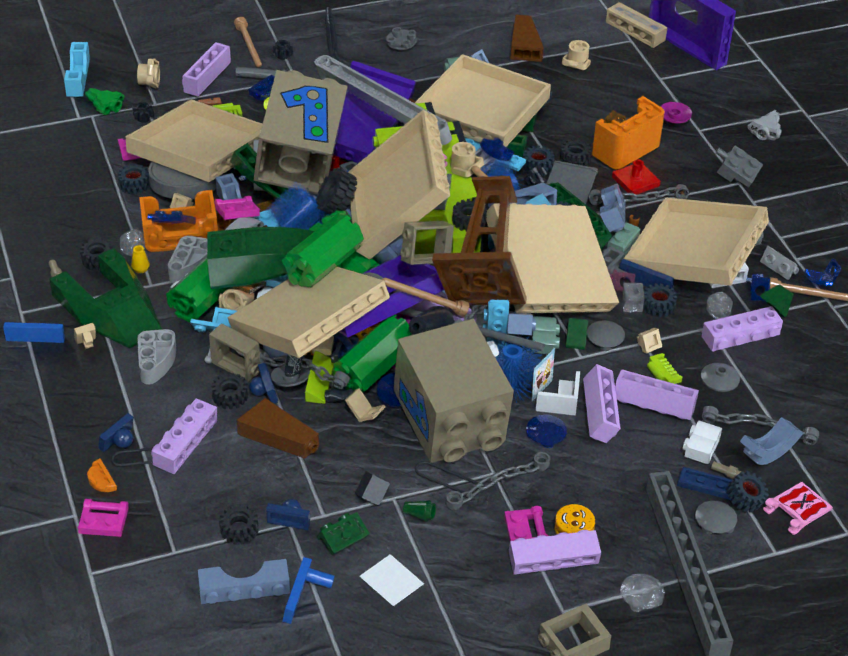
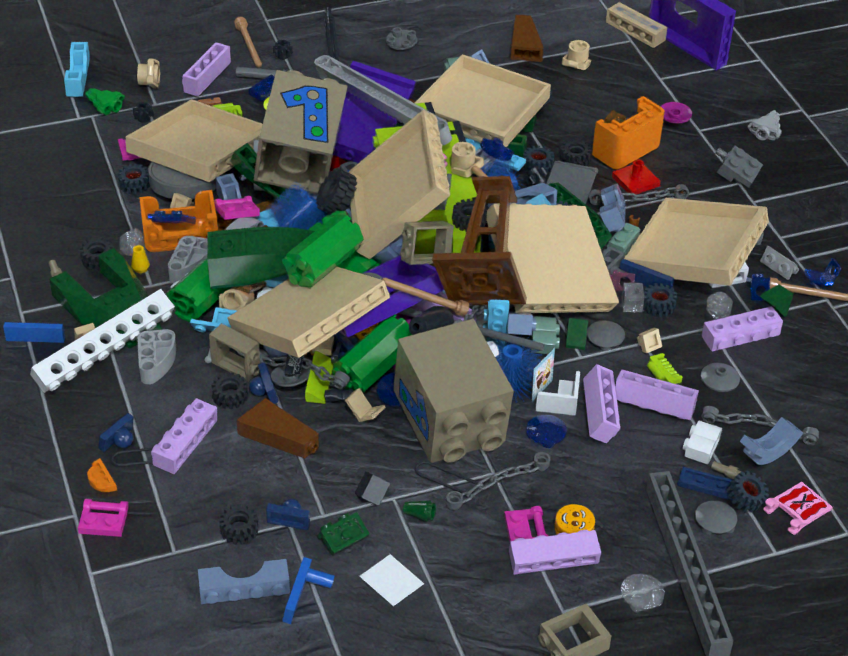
(156, 302): none -> white brick

